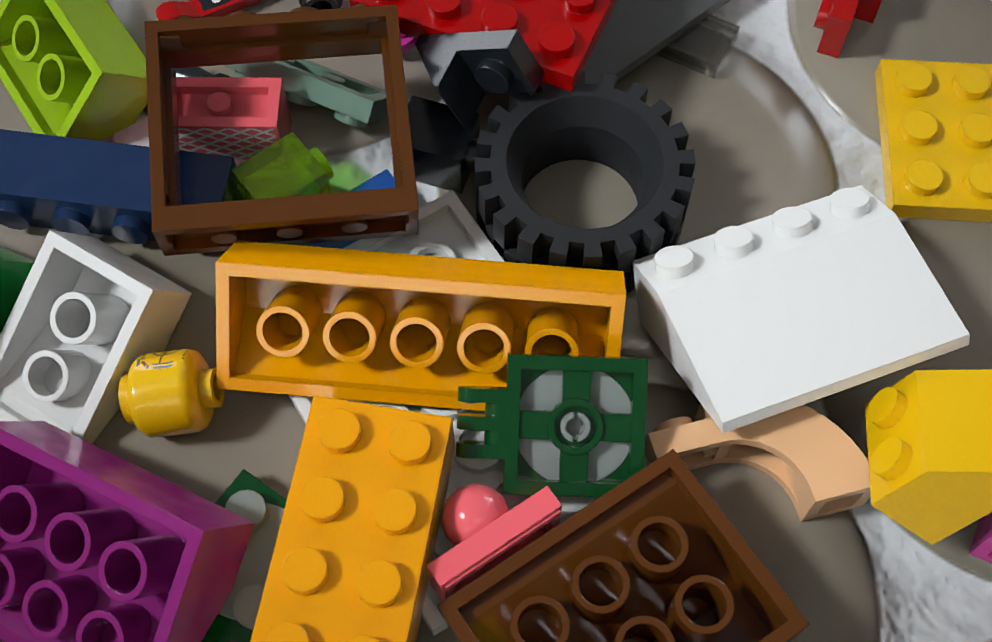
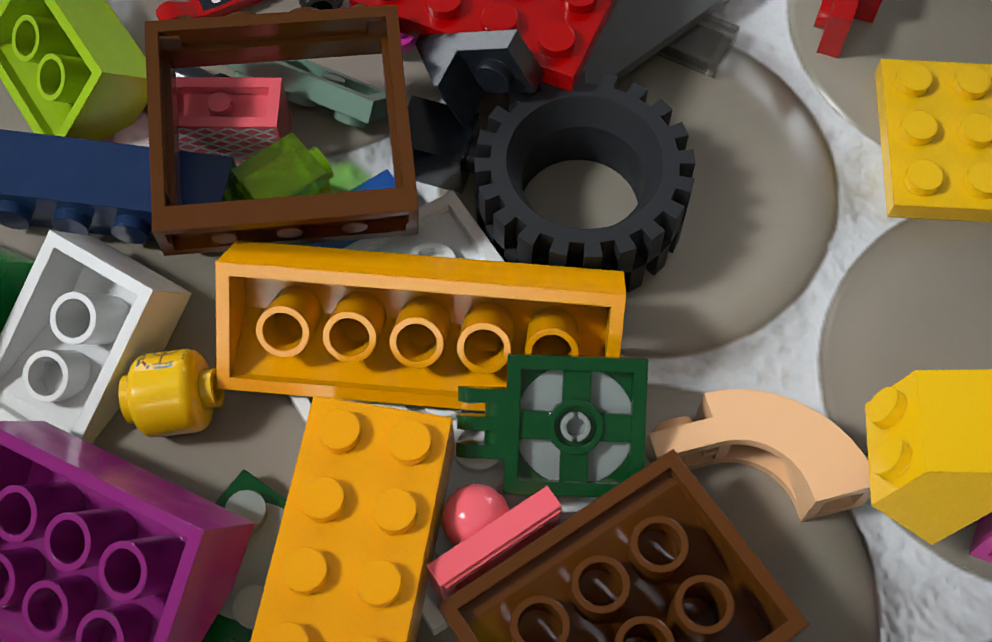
(794, 307): white slope -> none

